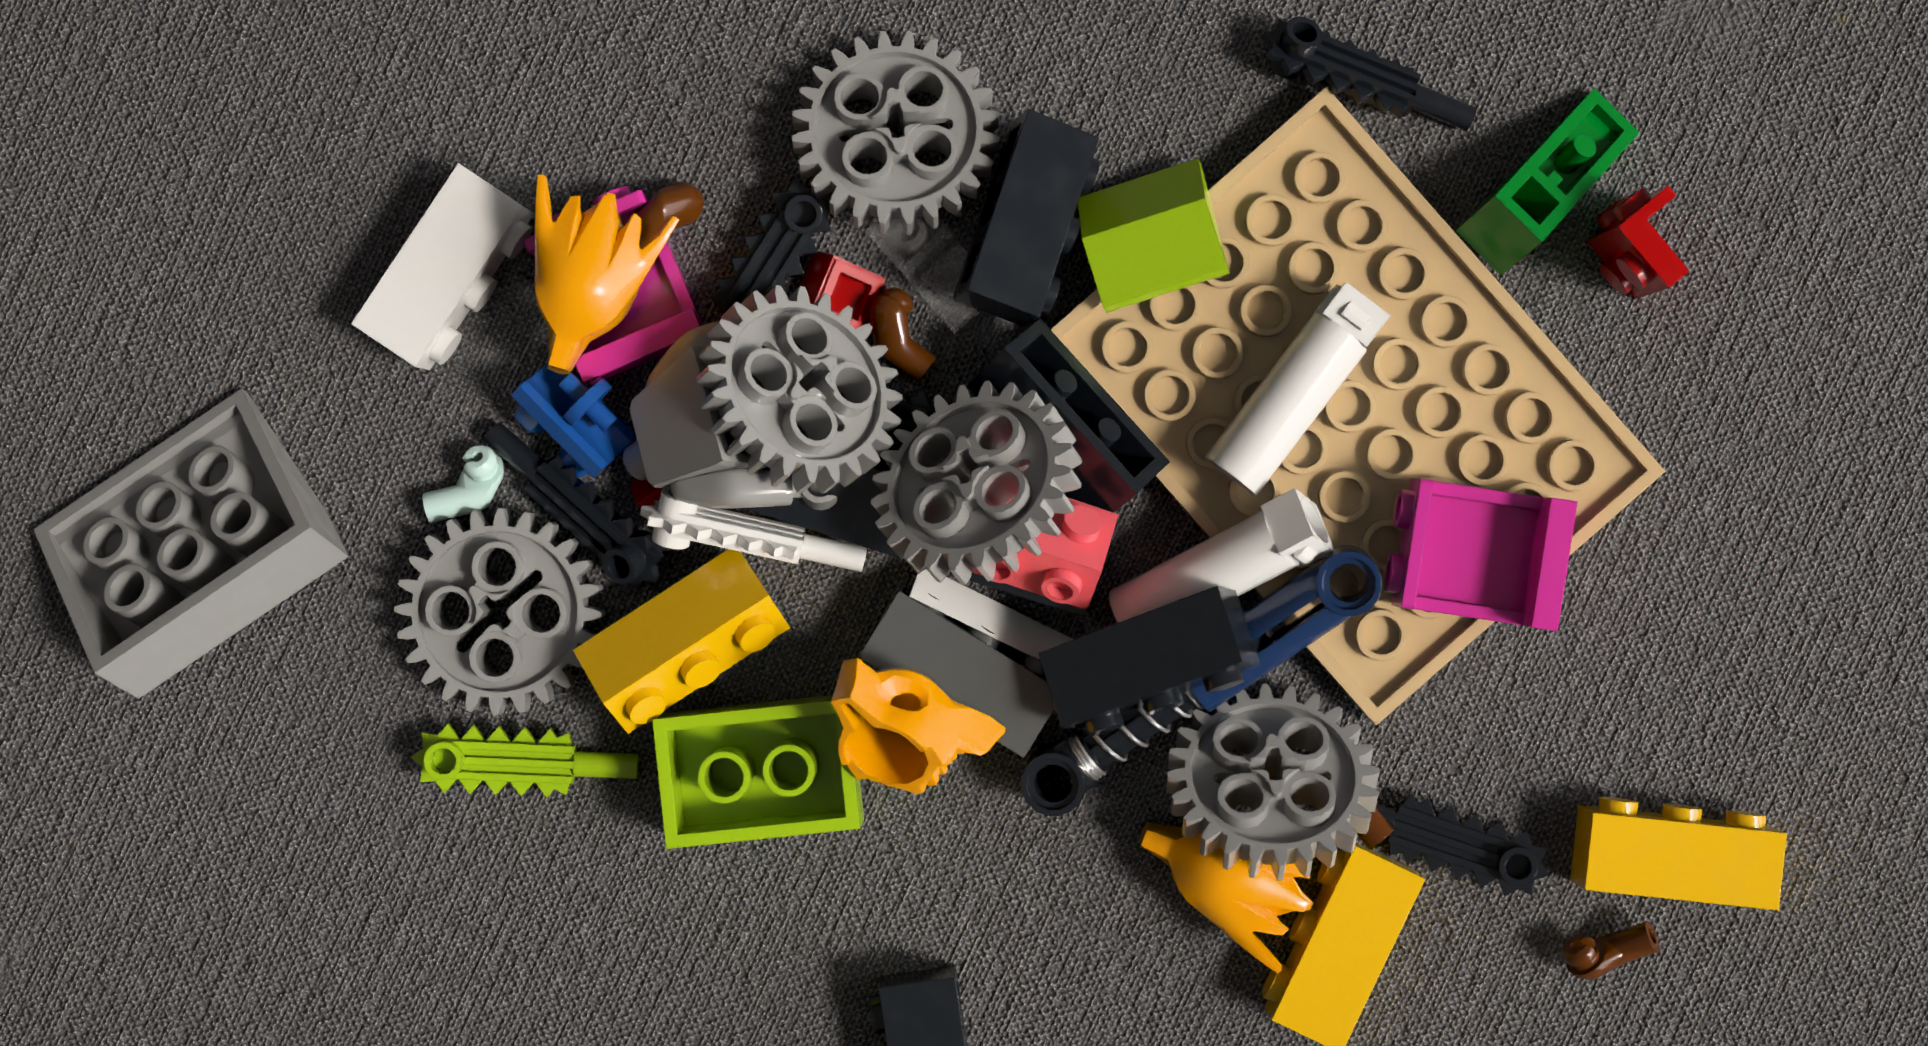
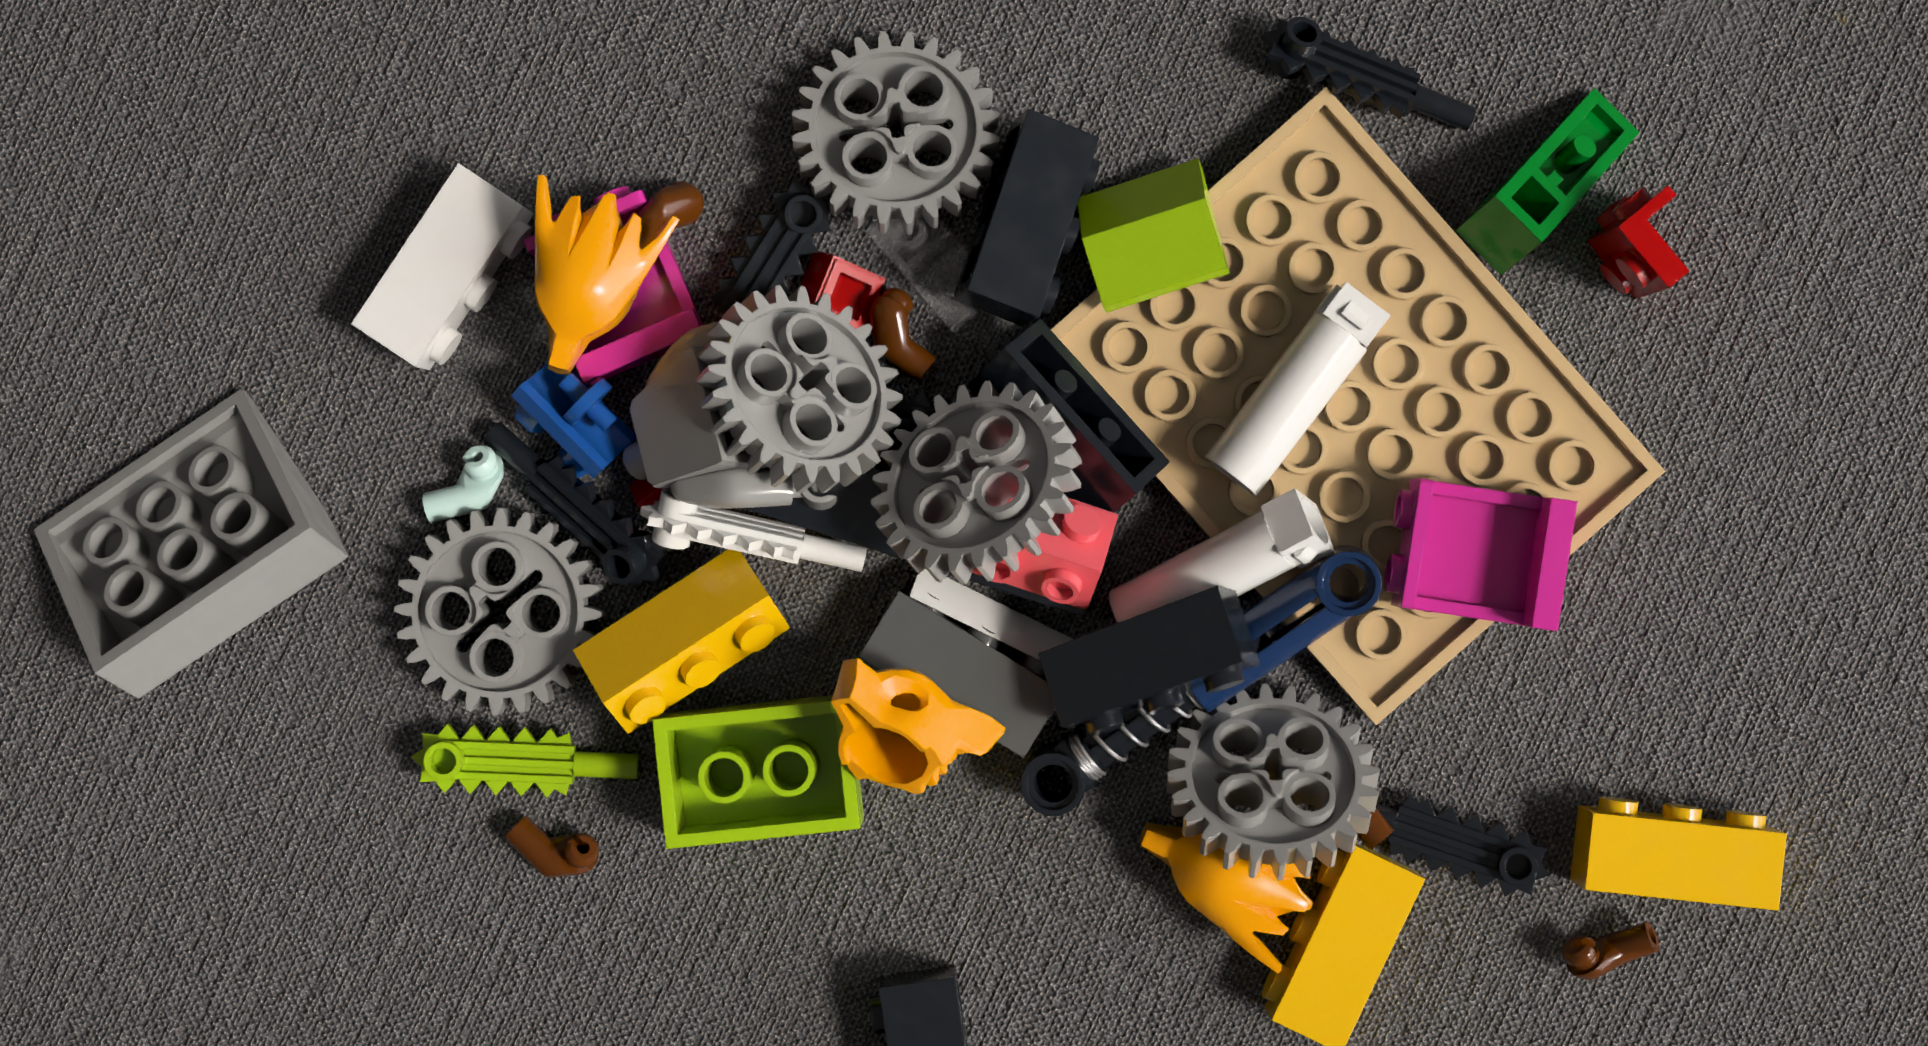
(553, 855): none -> reddish brown arm

